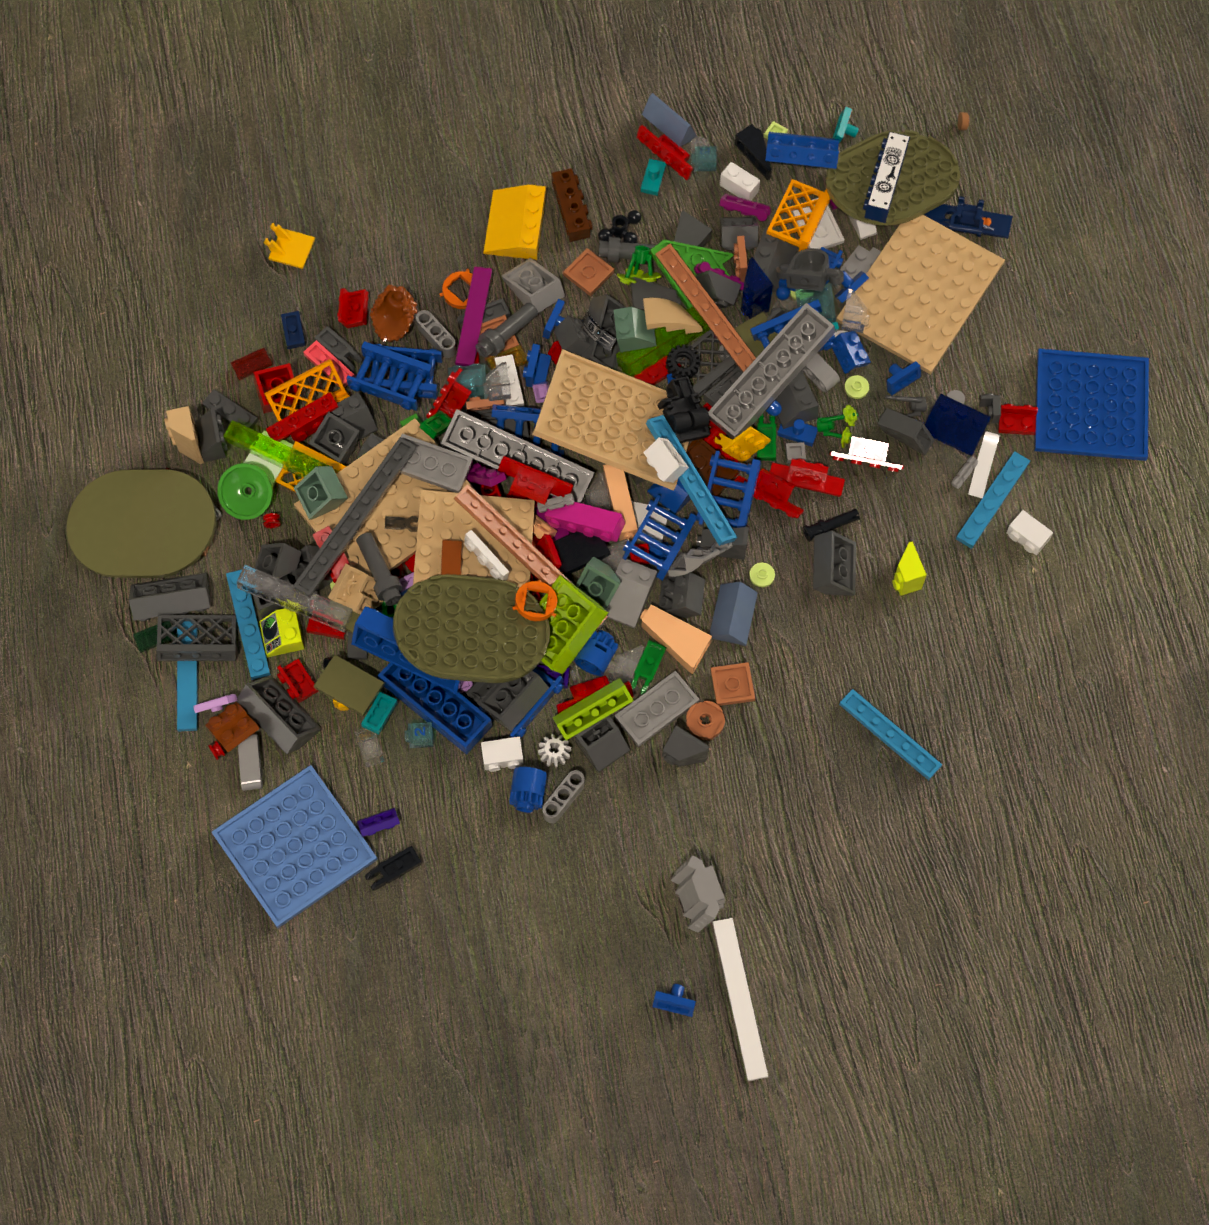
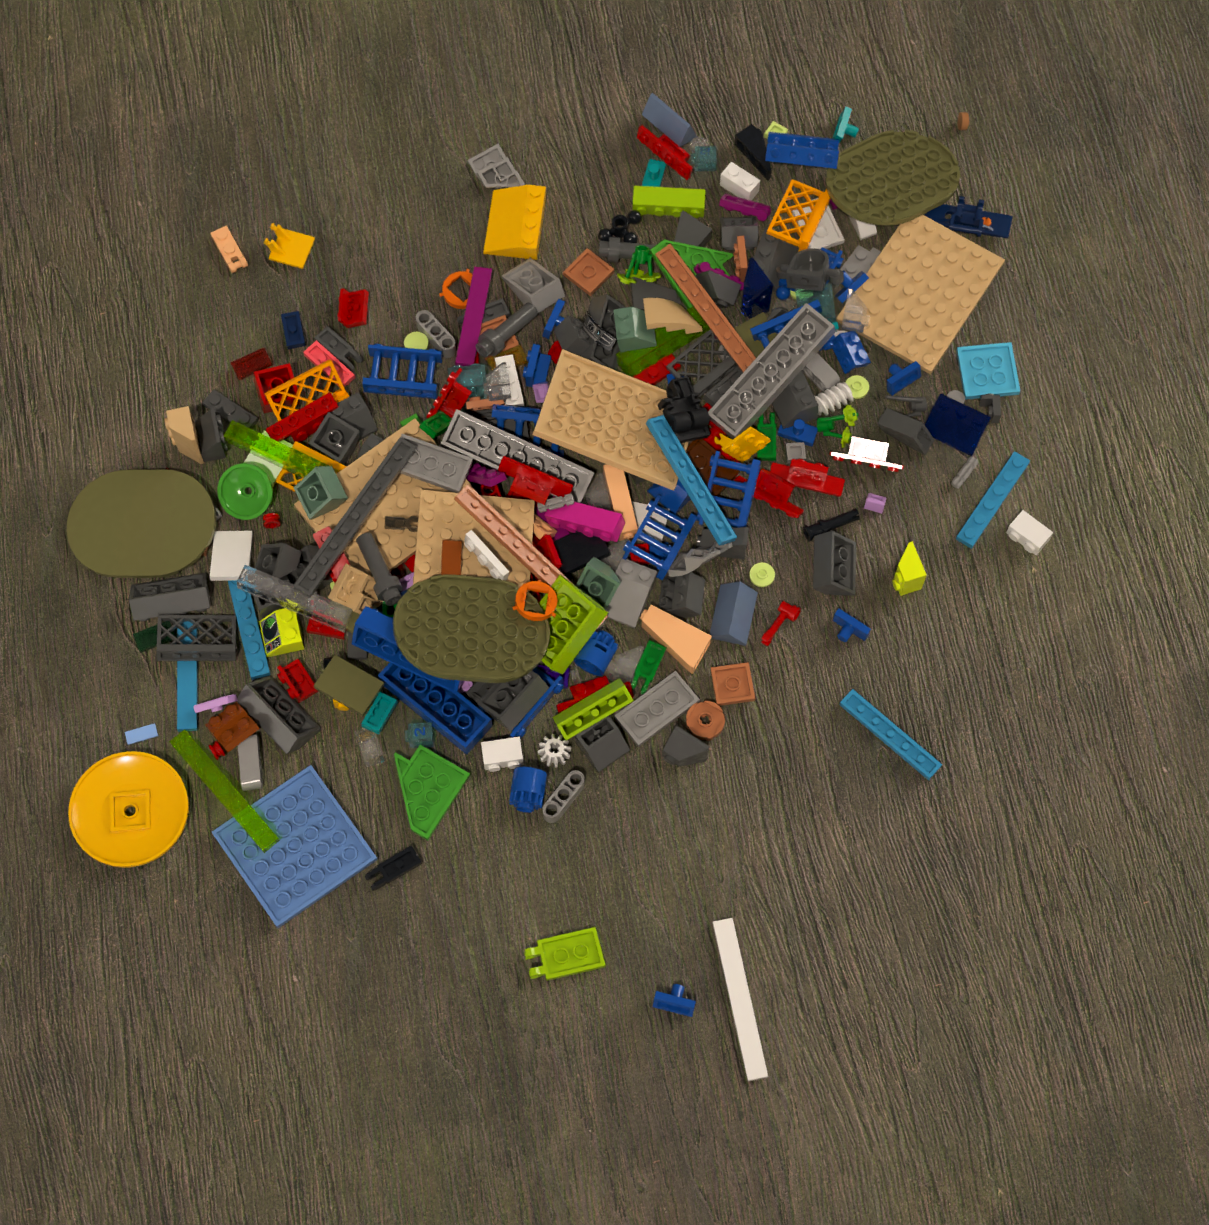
(125, 782): none -> yellow dish
(141, 734): none -> light blue window
(224, 791): none -> clear neon green tile
(228, 249): none -> light nougat plate
(230, 554): none -> white tile
(378, 822): dark purple plate -> none
(390, 358): blue fence -> none
(393, 313): dark orange hair -> none
(416, 340): none -> yellowish green piece
(428, 788): none -> bright green wing
(495, 169): none -> light grey slope
(566, 954): none -> lime tile
(571, 205): reddish brown brick -> none
(665, 460): white brick -> none
(668, 201): none -> lime brick
(678, 352): black tyre -> none
(698, 892): light grey slope -> none
(774, 409): blue hinge -> none
(787, 612): none -> red brick
(833, 398): none -> white piece
(850, 626): none -> blue tile
(875, 503): none -> lavender slope
(887, 176): brick -> none
(984, 464): white sticker -> none
(988, 370): none -> medium azure plate
(1017, 419): red bracket -> none
(1092, 404): blue plate -> none

